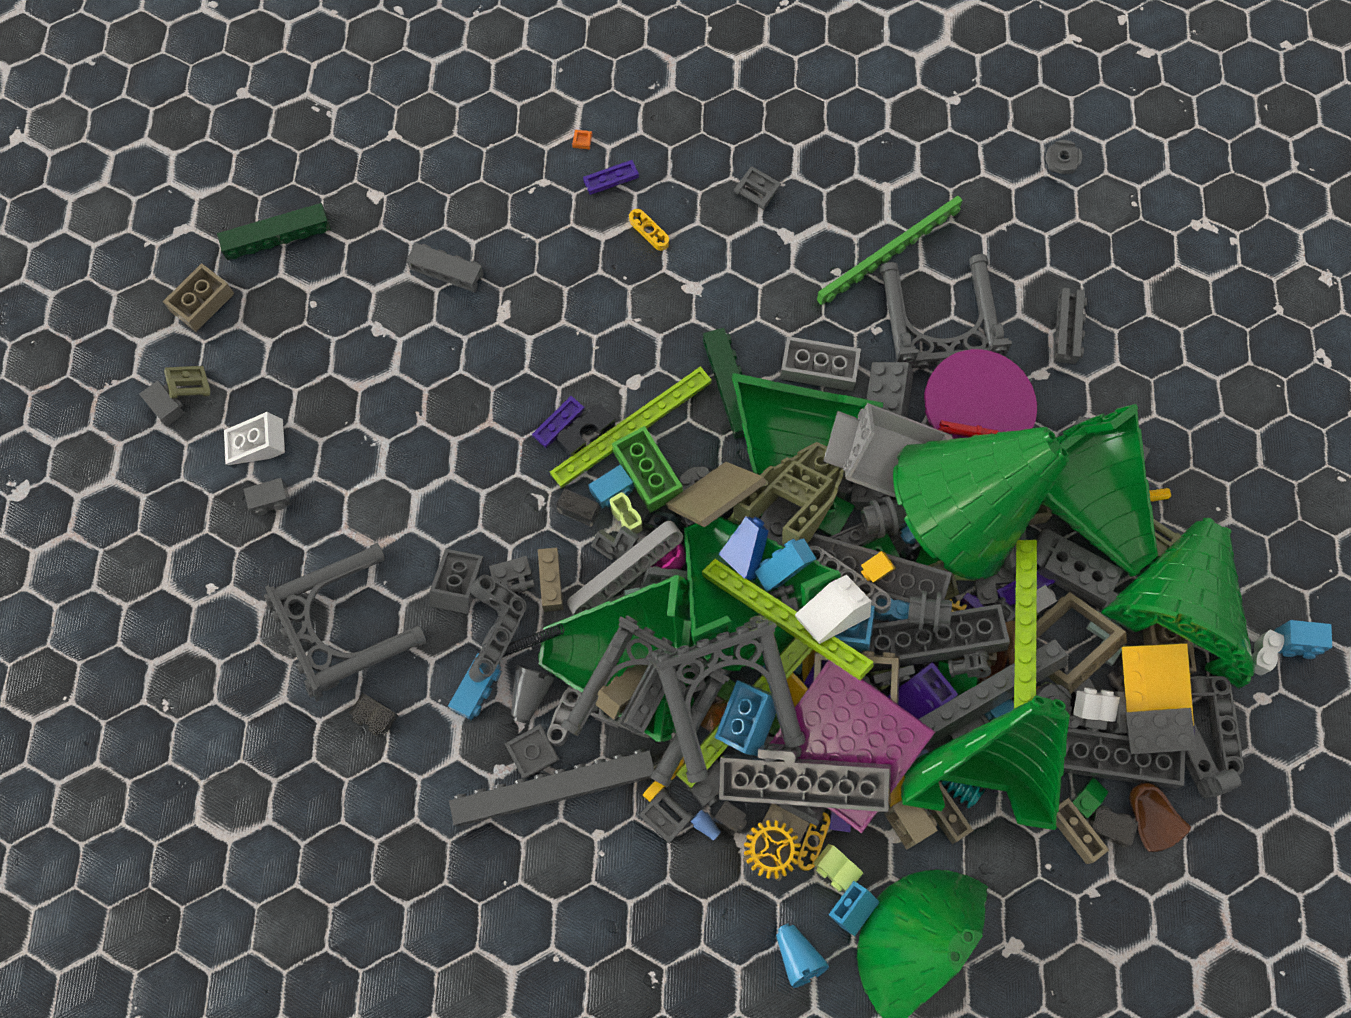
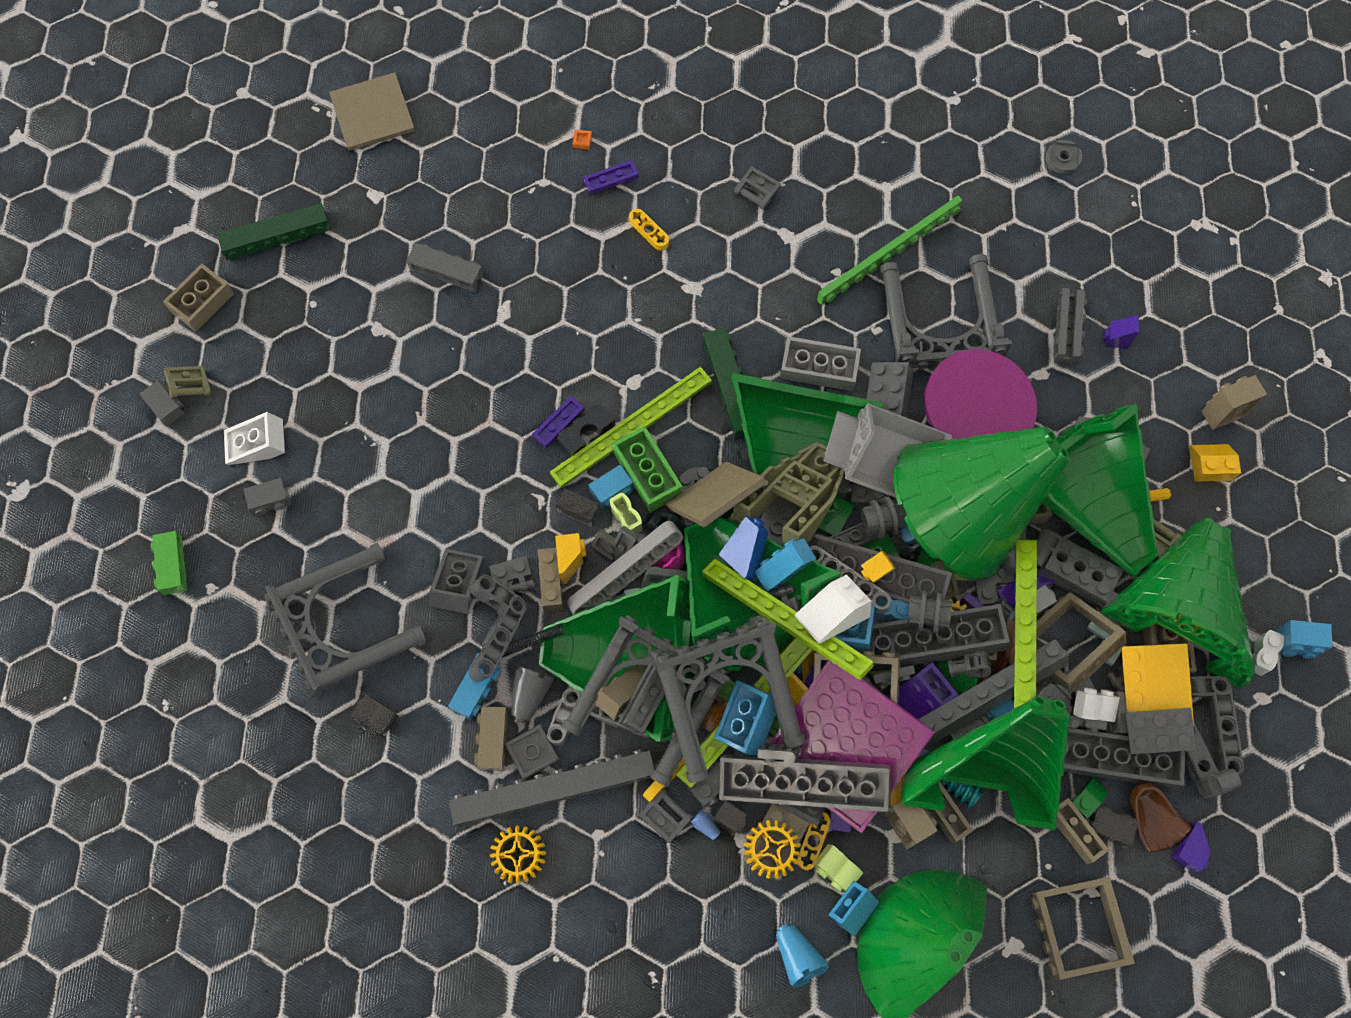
(169, 563): none -> bright green brick
(371, 111): none -> dark tan tile
(491, 738): none -> dark tan brick
(499, 855): none -> yellow gear
(569, 555): none -> yellow slope
(964, 430): red pin -> none
(1114, 921): none -> dark tan window
(1122, 332): none -> dark purple slope
(1193, 849): none -> dark purple slope
(1214, 463): none -> yellow slope
(1233, 401): none -> dark tan brick

